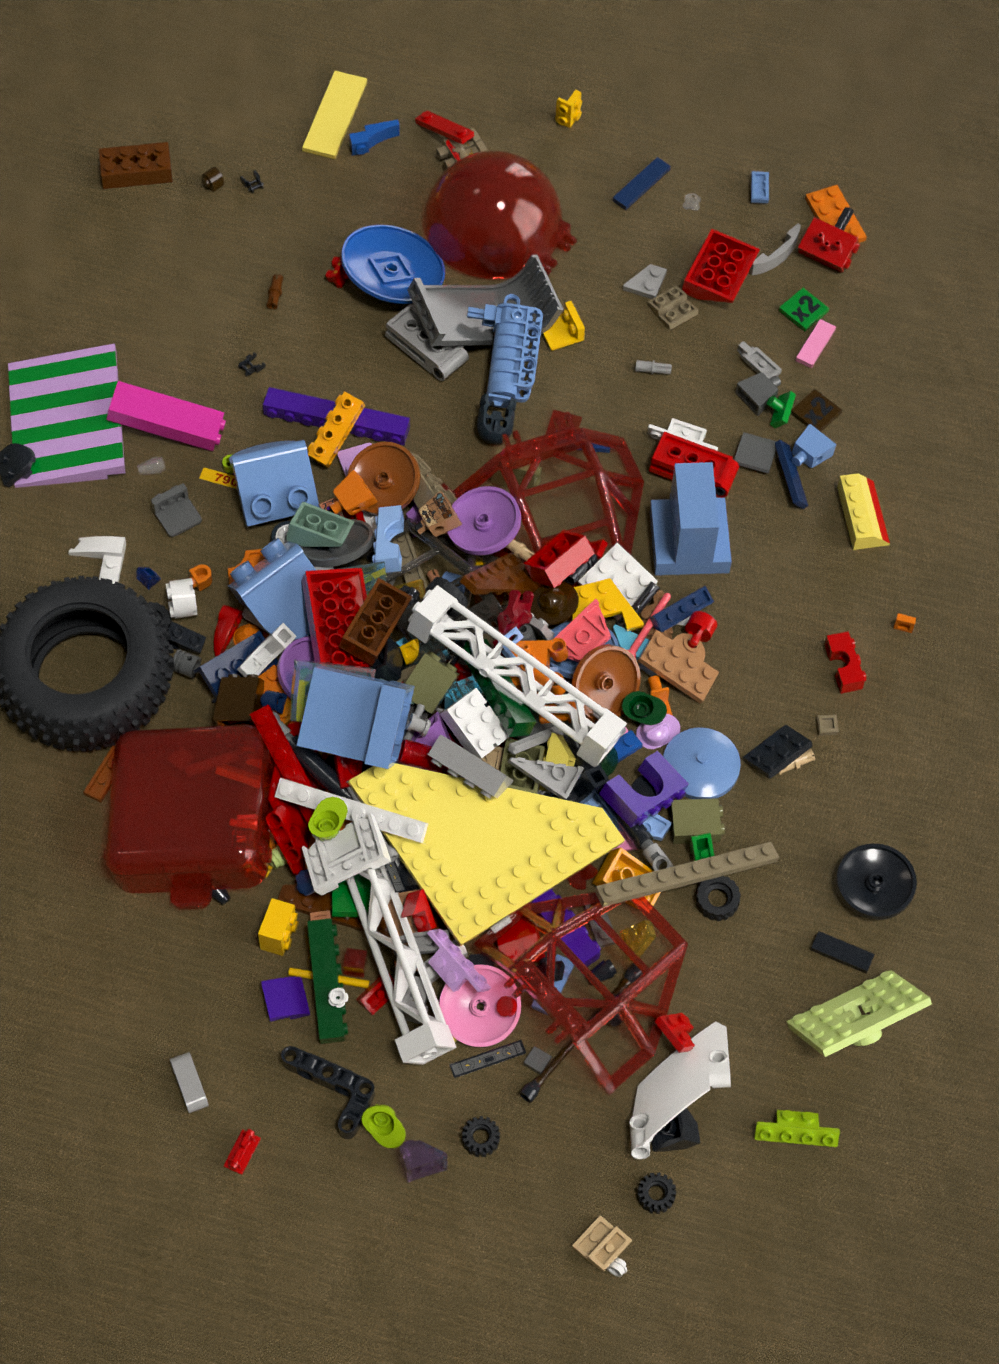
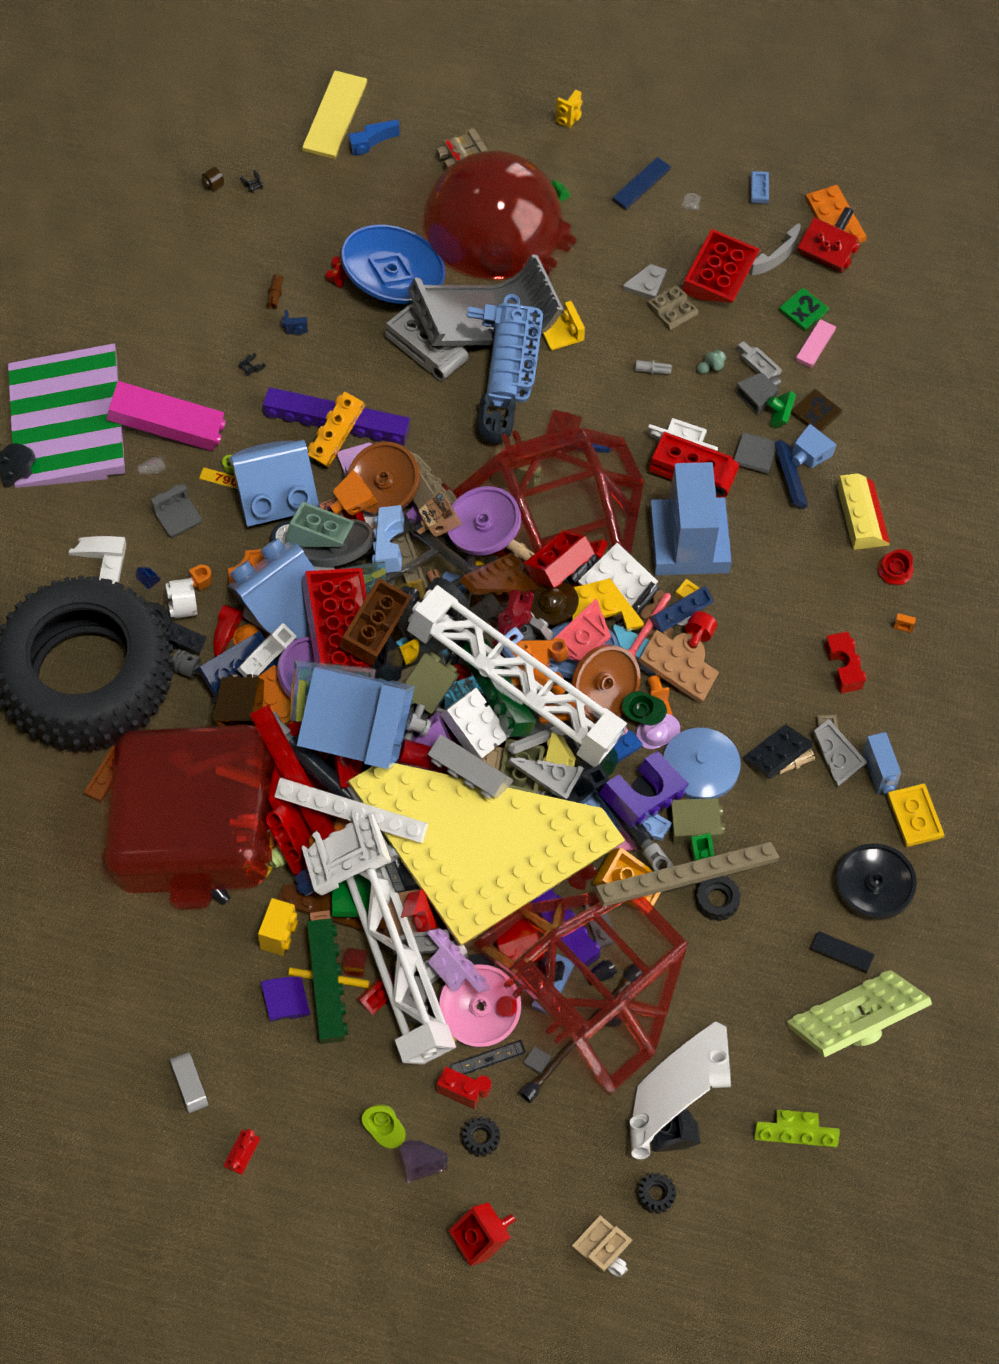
(135, 165): reddish brown brick -> none
(271, 698): dark blue plate -> none
(294, 325): none -> dark blue bracket
(328, 818): lime piece -> none
(337, 992): white plate -> none
(342, 1081): black beam -> none
(444, 127): red plate -> none
(463, 1088): none -> red hinge
(480, 1233): none -> red piece
(501, 924): white piece -> none
(561, 190): none -> green slope
(639, 936): clear yellow wing -> none
(676, 1030): red plate -> none
(685, 589): none -> yellow tile
(712, 359): none -> sand green animal
(838, 752): none -> light grey wing
(881, 763): none -> medium blue brick
(896, 567): none -> red hat
(915, 815): none -> yellow plate

